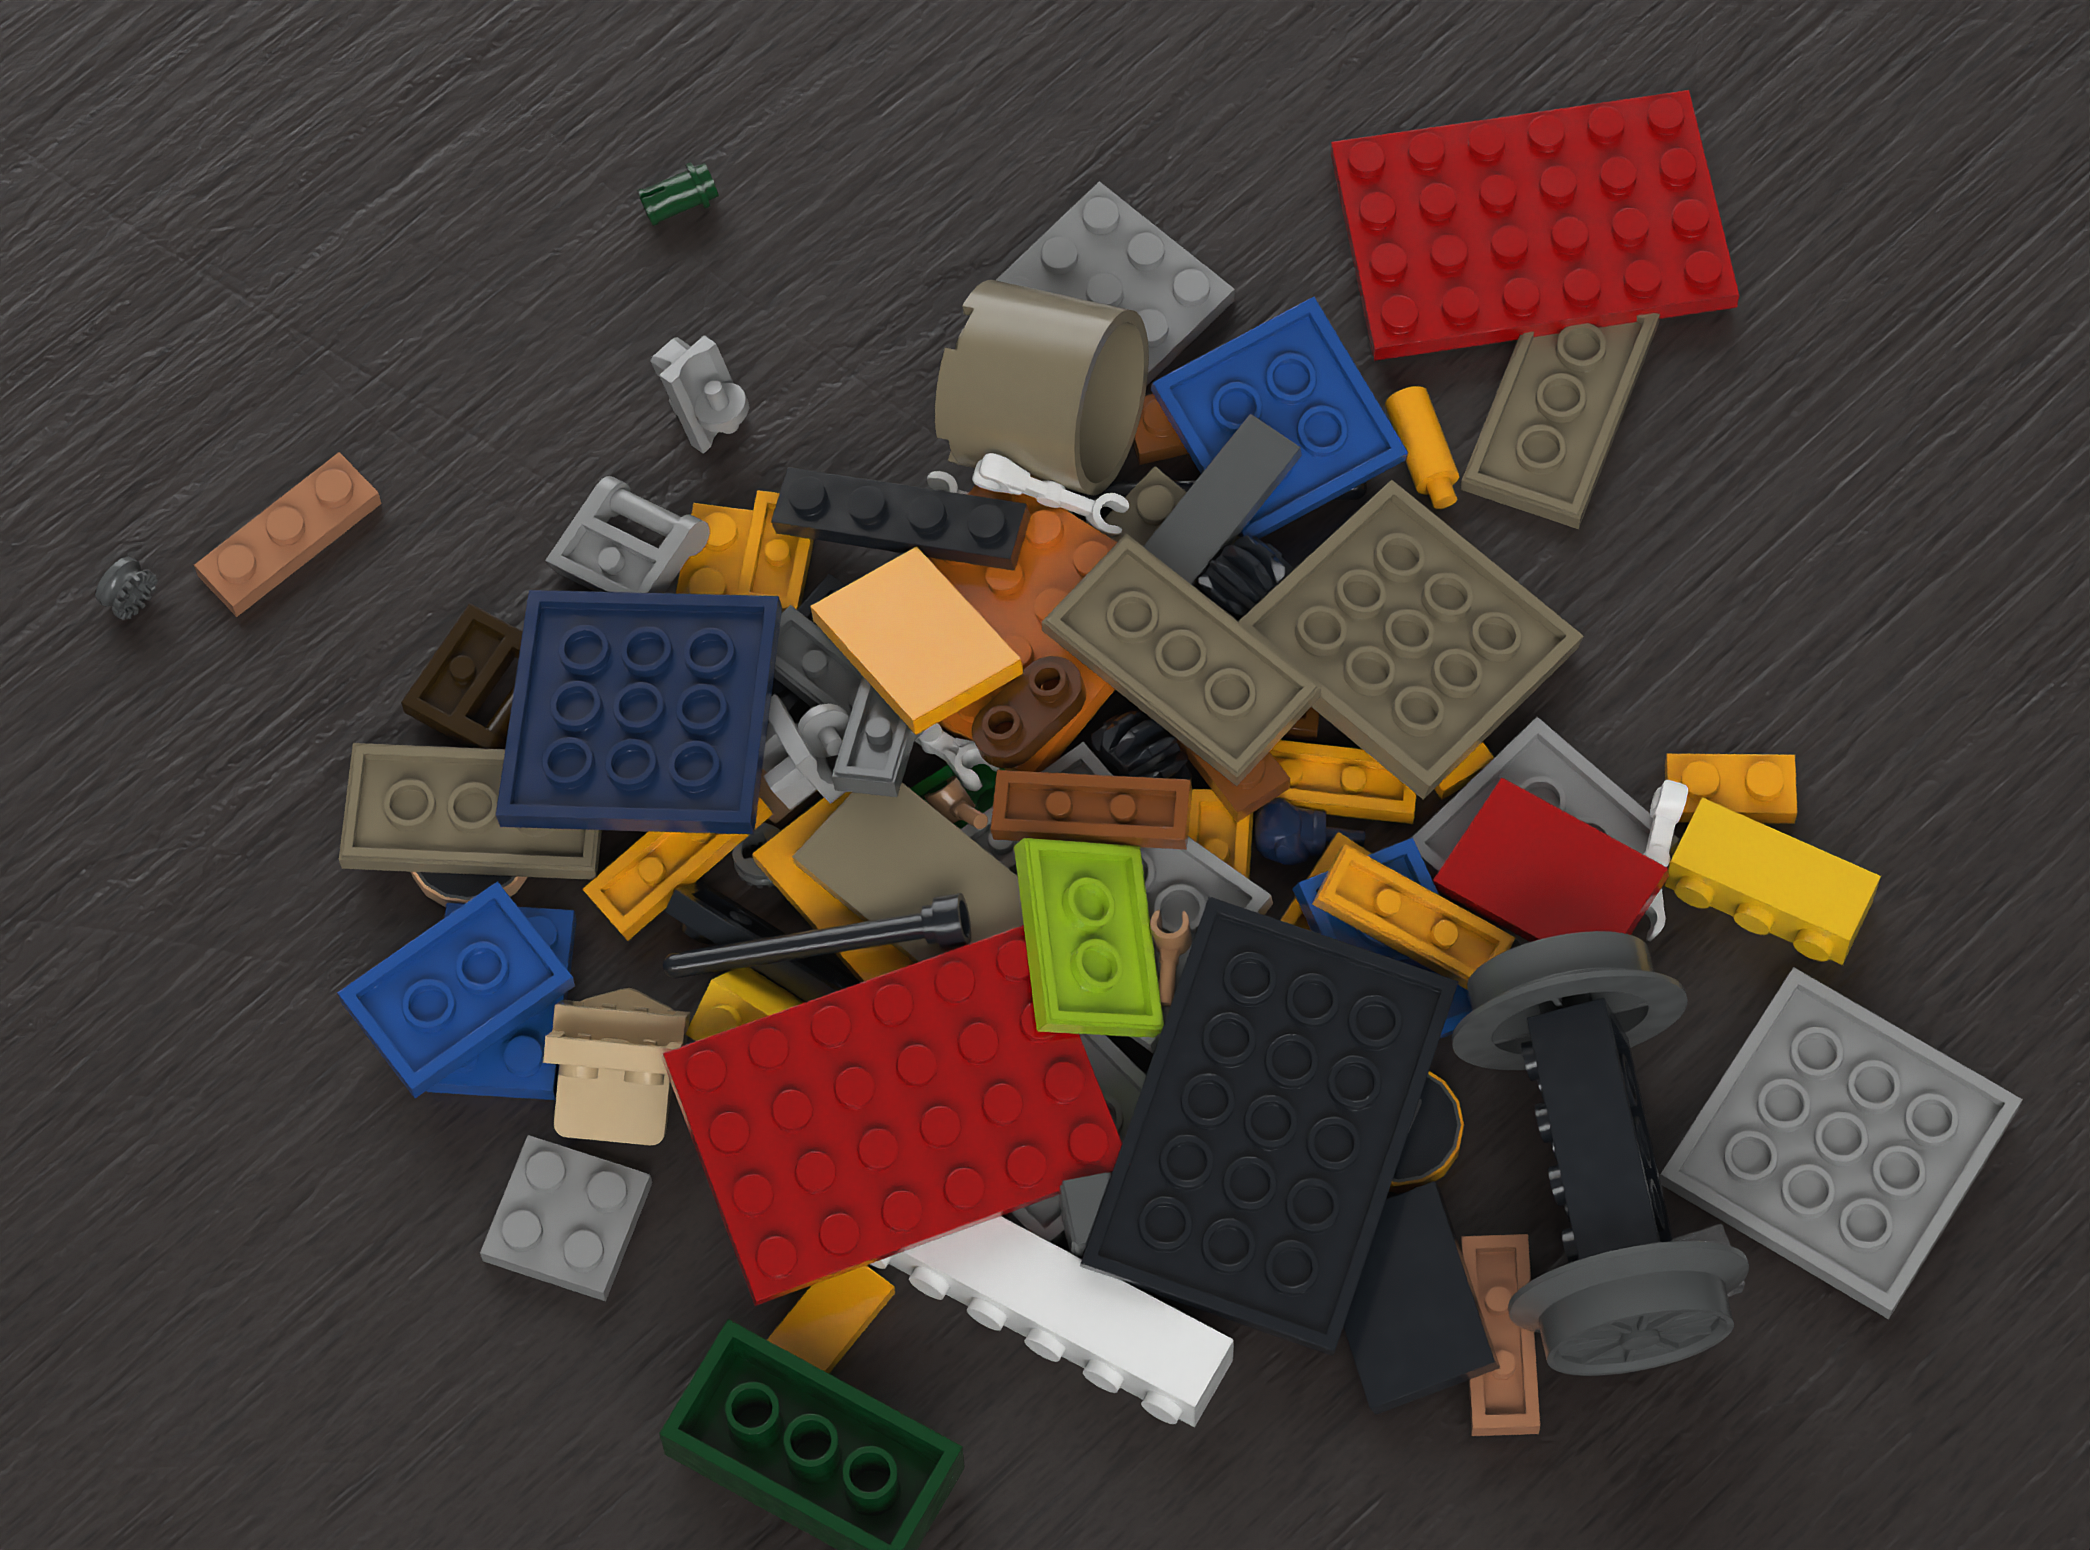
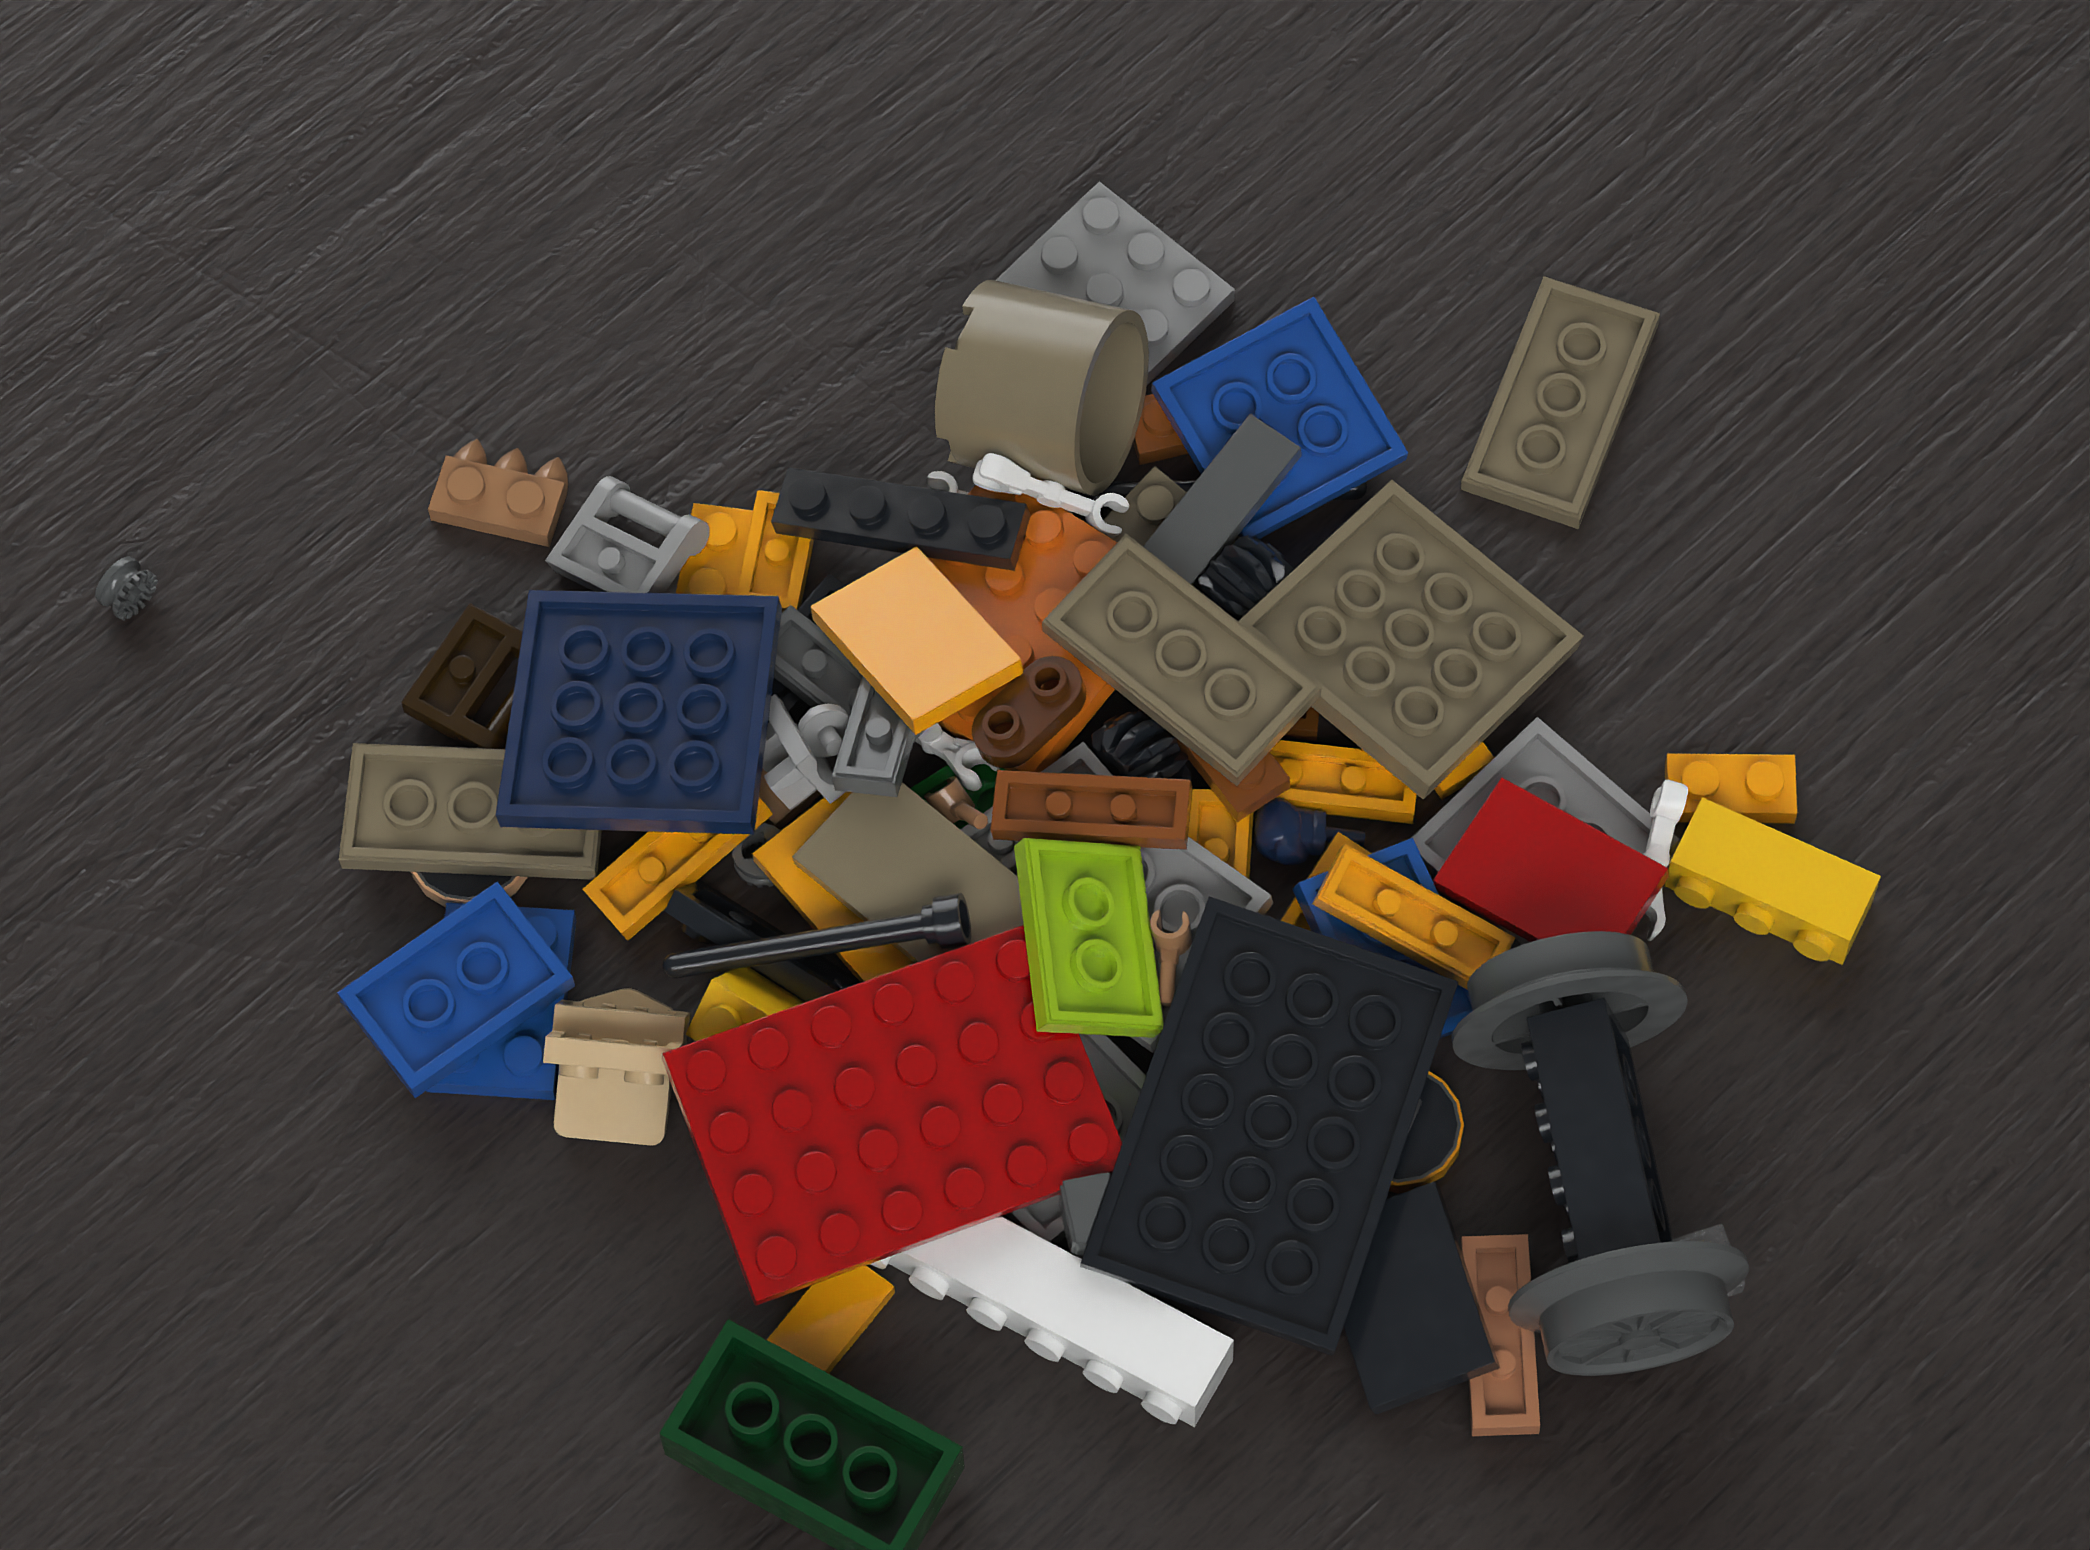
(287, 534): nougat plate -> none
(501, 496): none -> medium nougat plate
(566, 1218): light grey plate -> none
(678, 193): dark green pin -> none
(700, 390): light grey hips -> none
(1428, 452): light orange cylinder -> none
(1533, 224): red plate -> none
(1840, 1142): light grey plate -> none

